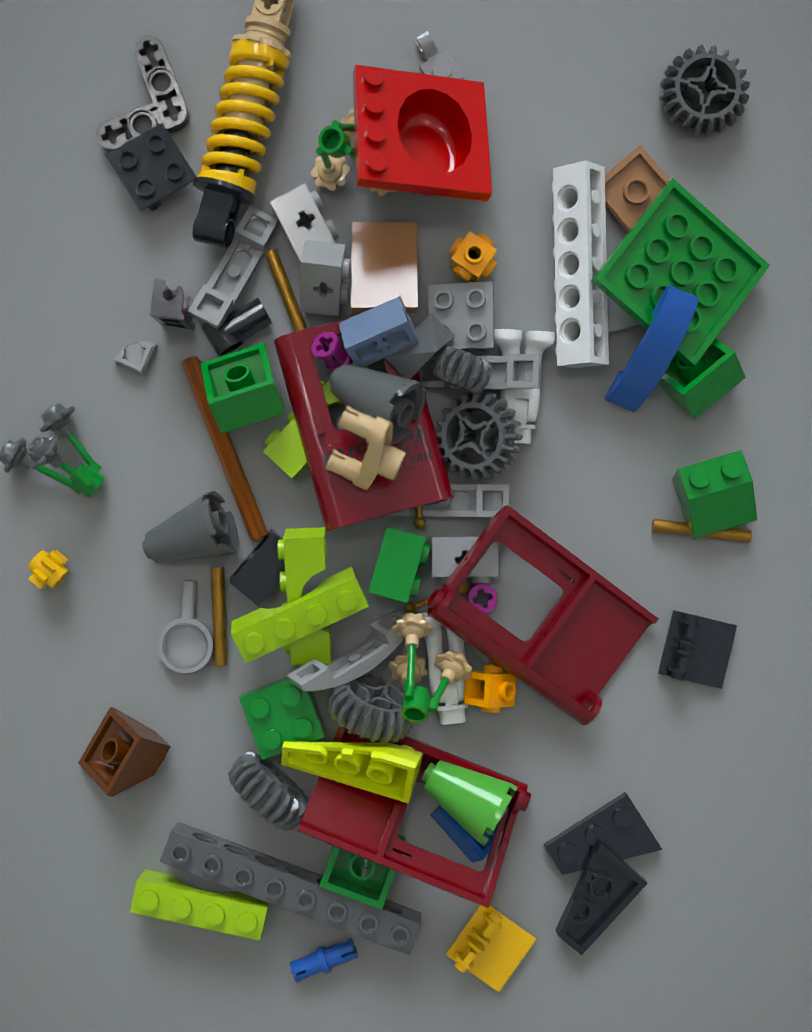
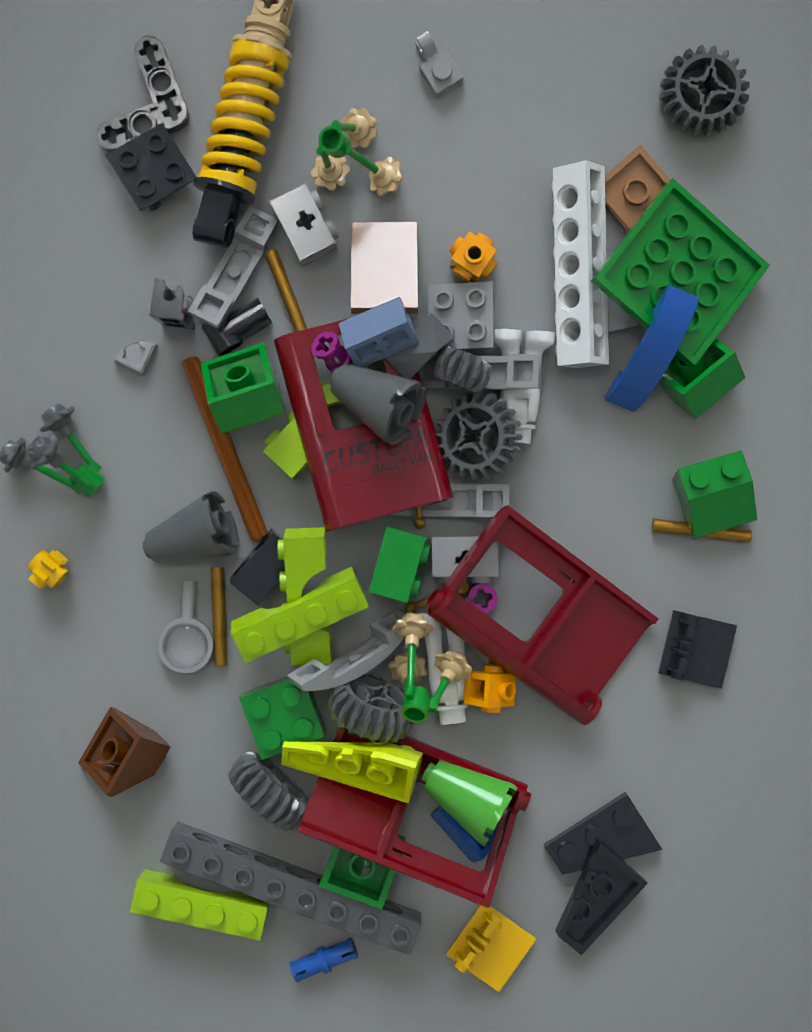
(322, 278): light grey brick -> none
(380, 455): tan connector -> none
(421, 134): red piece -> none

